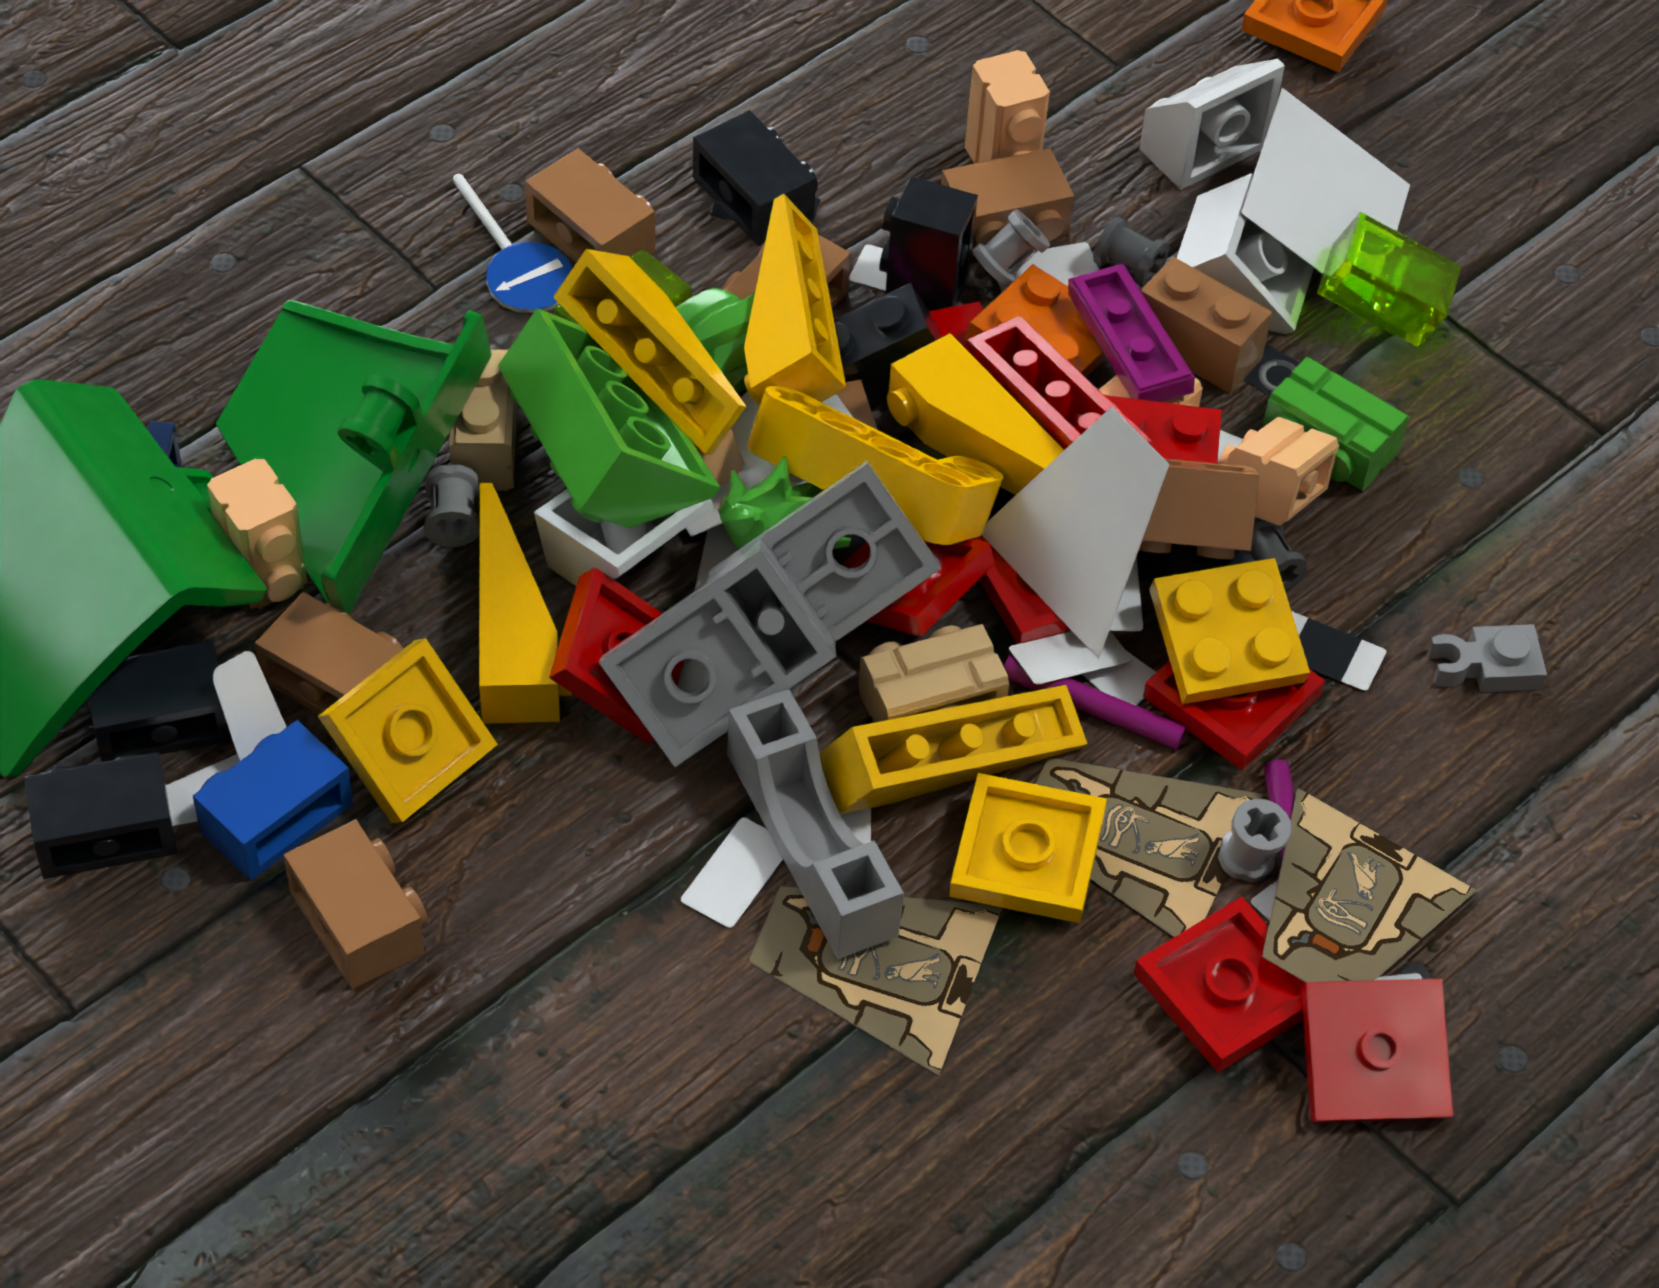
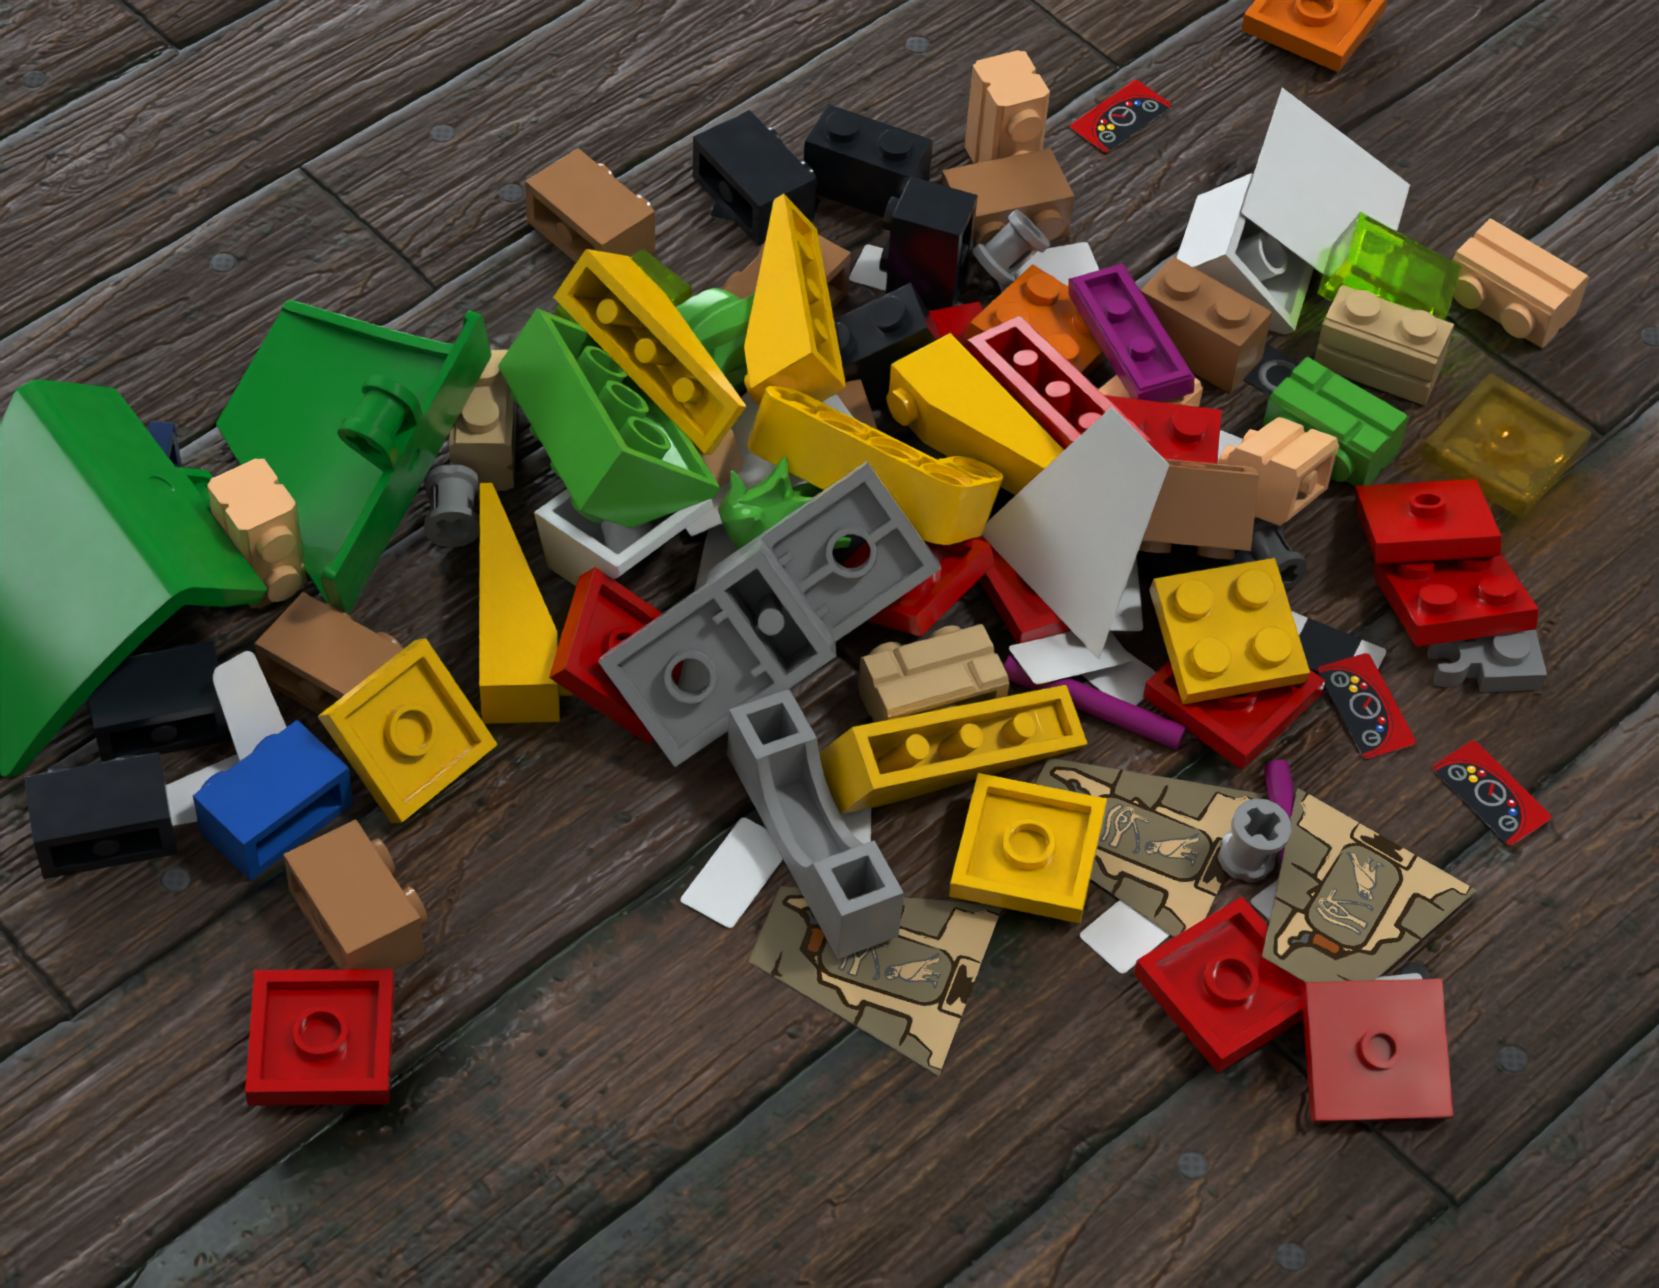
(320, 1037): none -> red plate
(522, 273): blue piece -> none
(864, 159): none -> black brick
(1120, 116): none -> sticker
(1122, 936): none -> white sticker
(1137, 253): dark grey bush -> none
(1212, 122): white slope -> none
(1366, 706): none -> sticker
(1383, 344): none -> tan brick
(1427, 521): none -> red plate
(1456, 599): none -> red plate
(1491, 792): none -> sticker
(1506, 444): none -> clear yellow plate
(1517, 283): none -> light nougat brick

